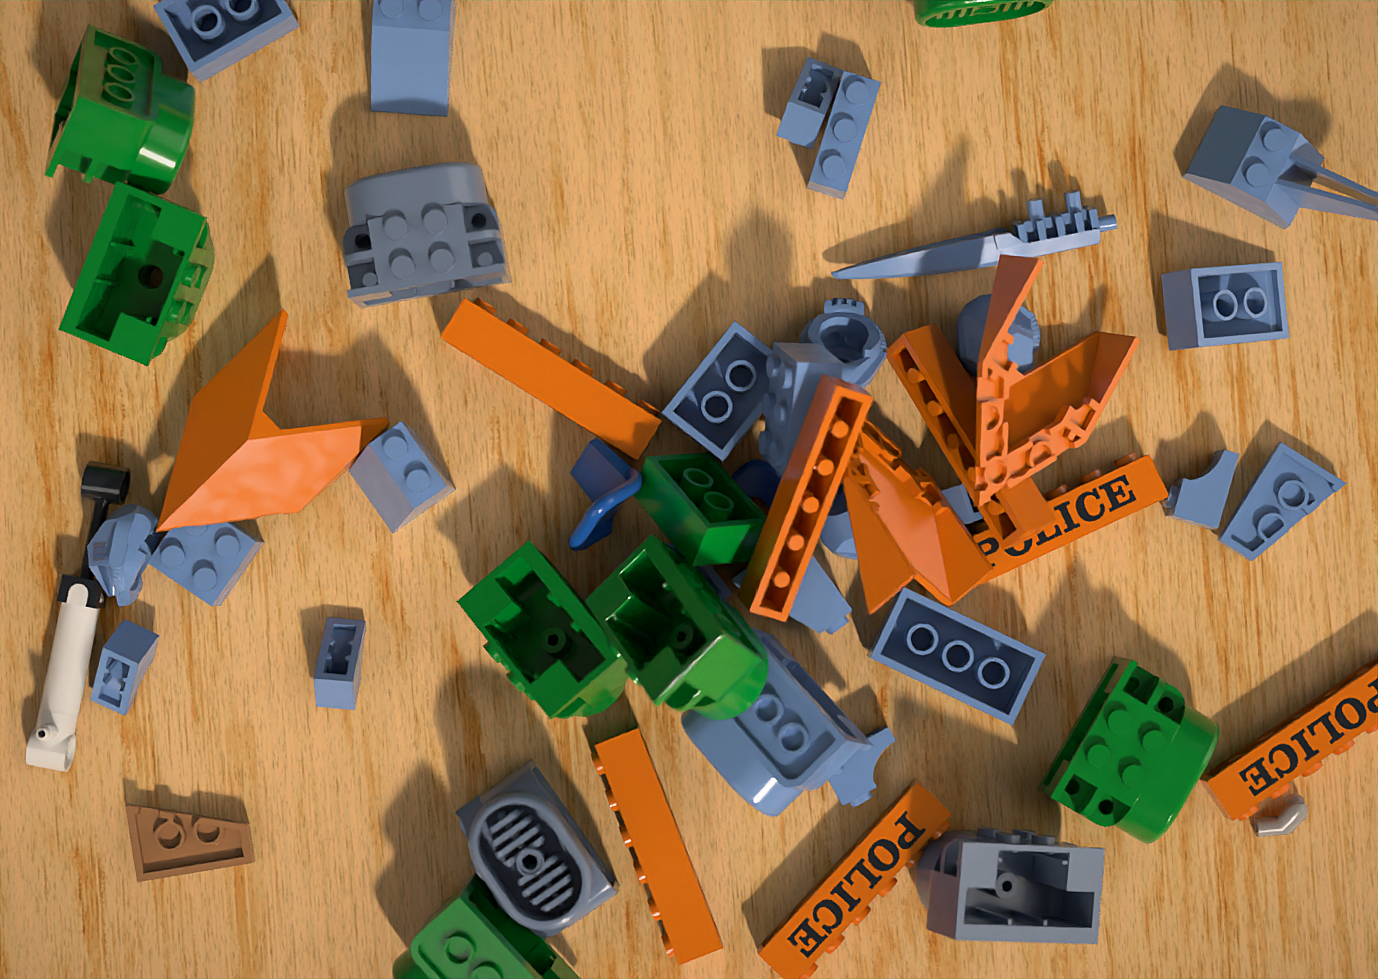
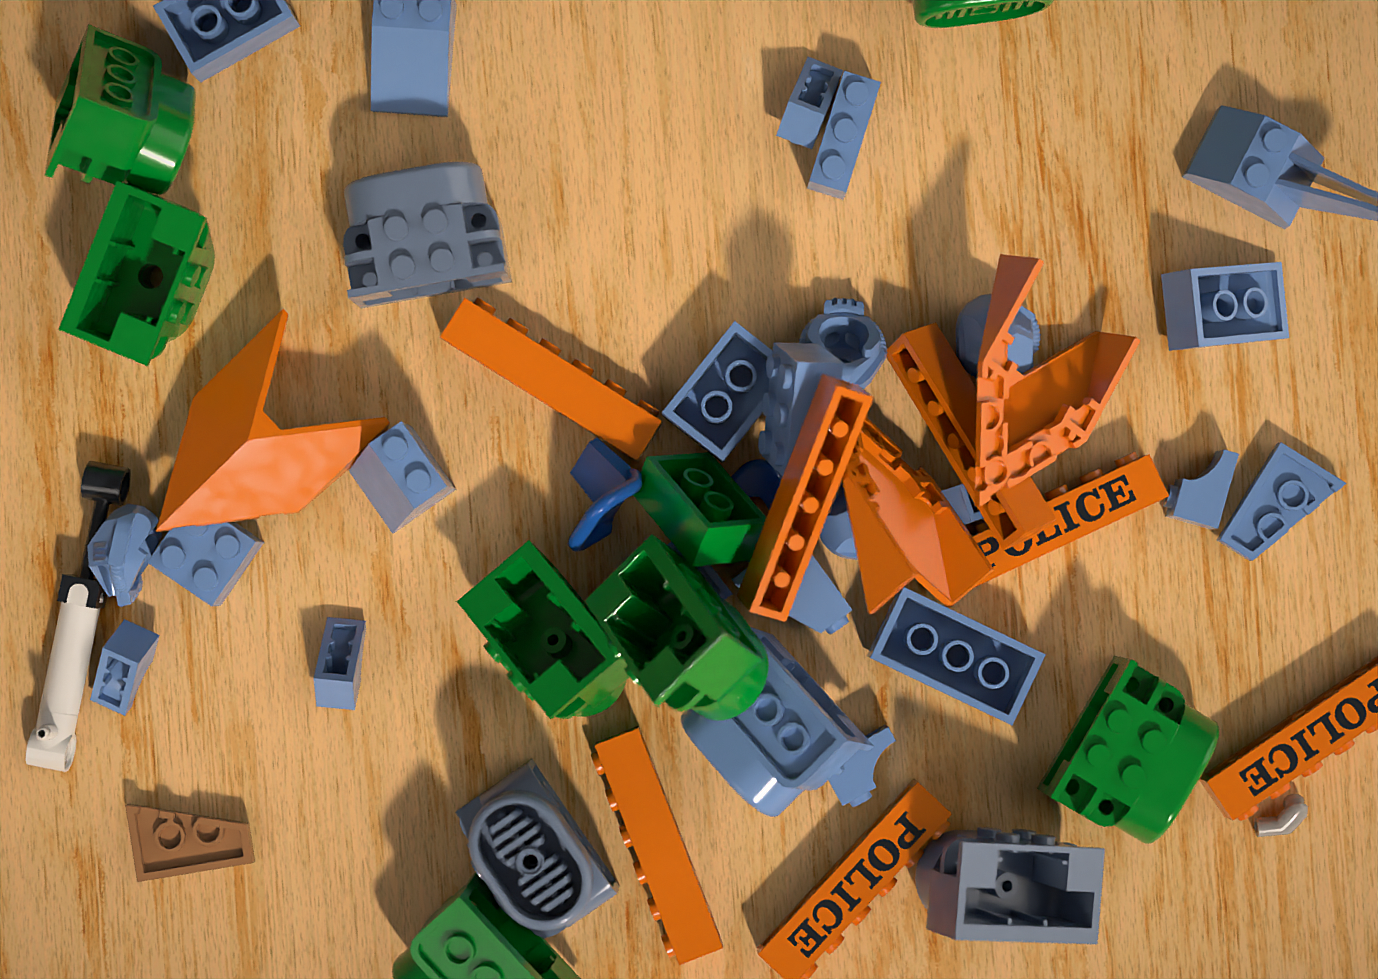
(1029, 238): medium blue piece -> none

